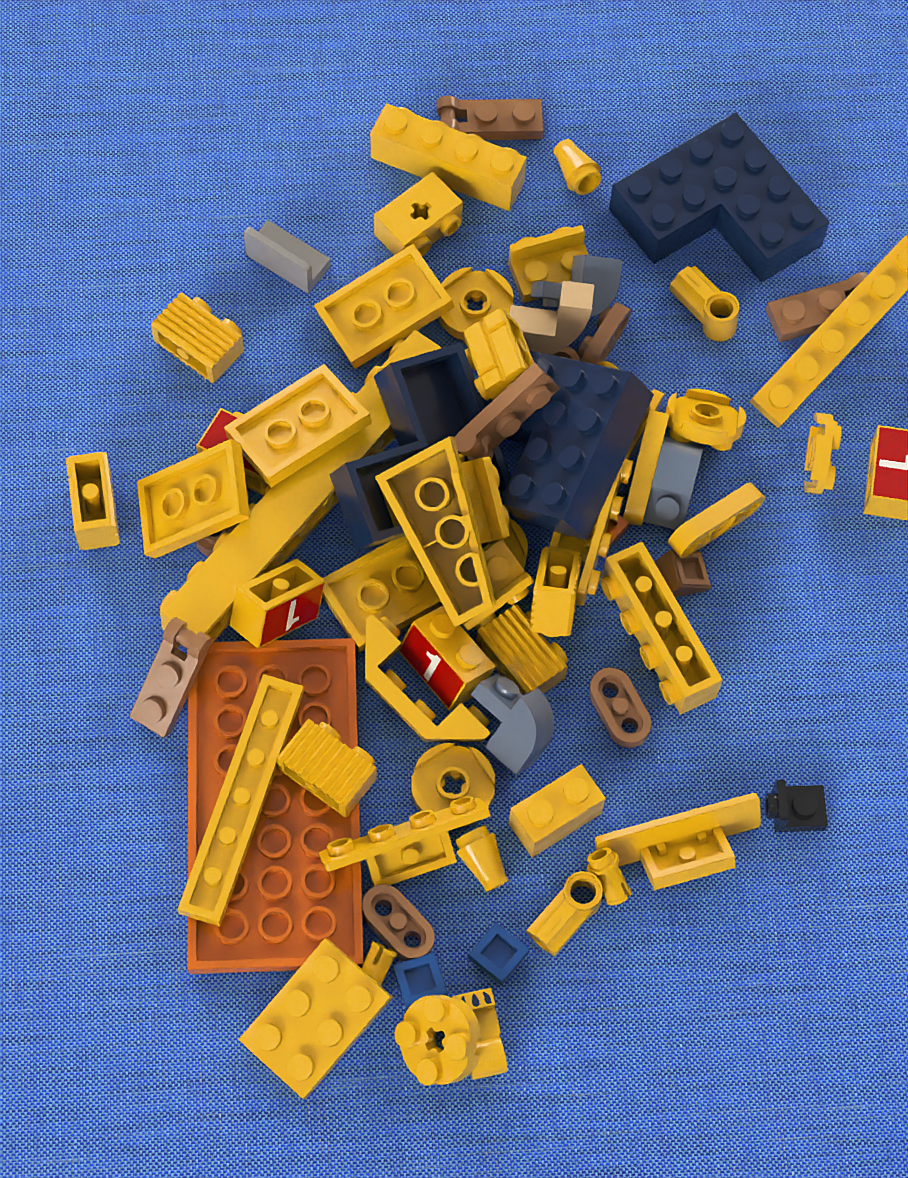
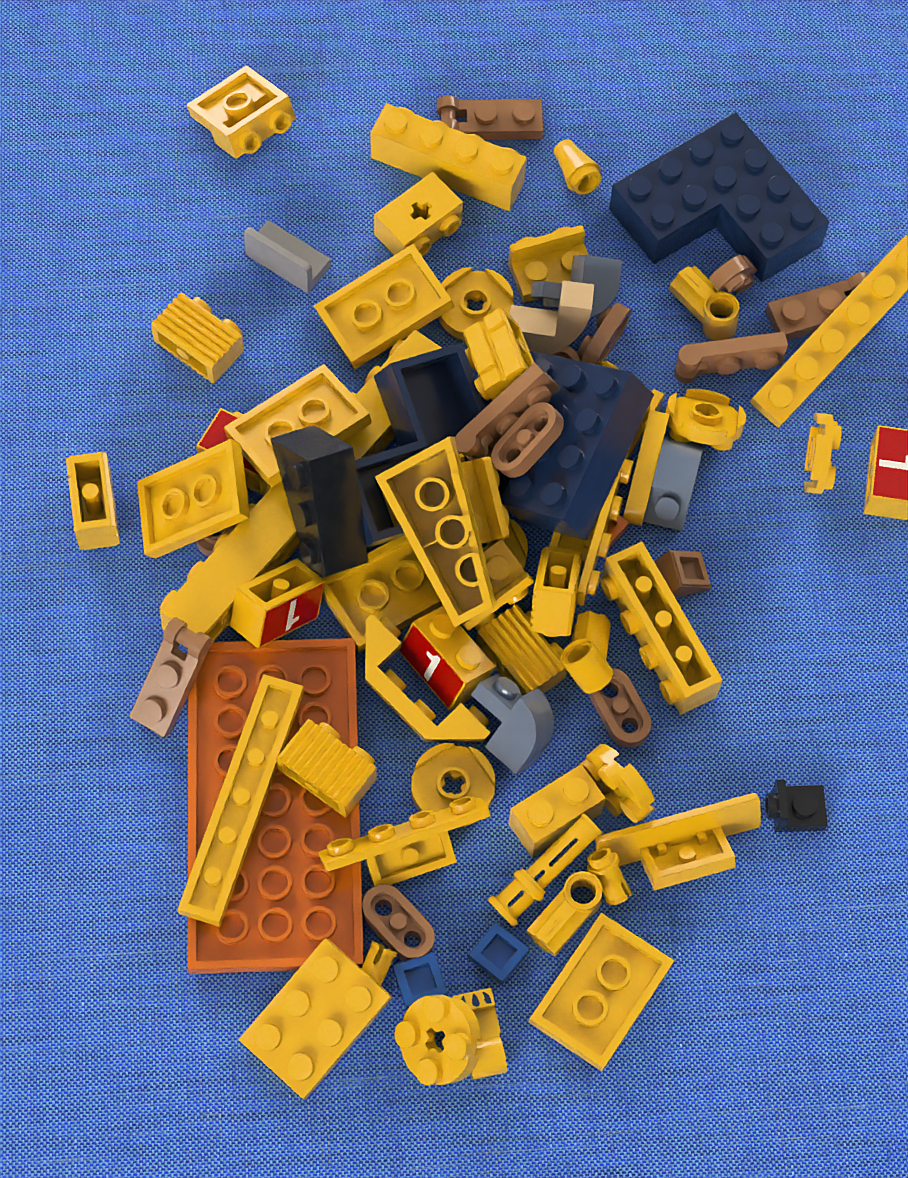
(243, 112): none -> yellow plate
(322, 498): none -> black wedge
(481, 855): yellow cone -> none
(527, 439): none -> medium nougat plate
(583, 830): none -> yellow pin
(587, 652): none -> yellow piece
(601, 991): none -> yellow plate
(621, 786): none -> yellow plate
(716, 520): yellow beam -> none
(730, 355): none -> medium nougat plate
(734, 275): none -> medium nougat plate

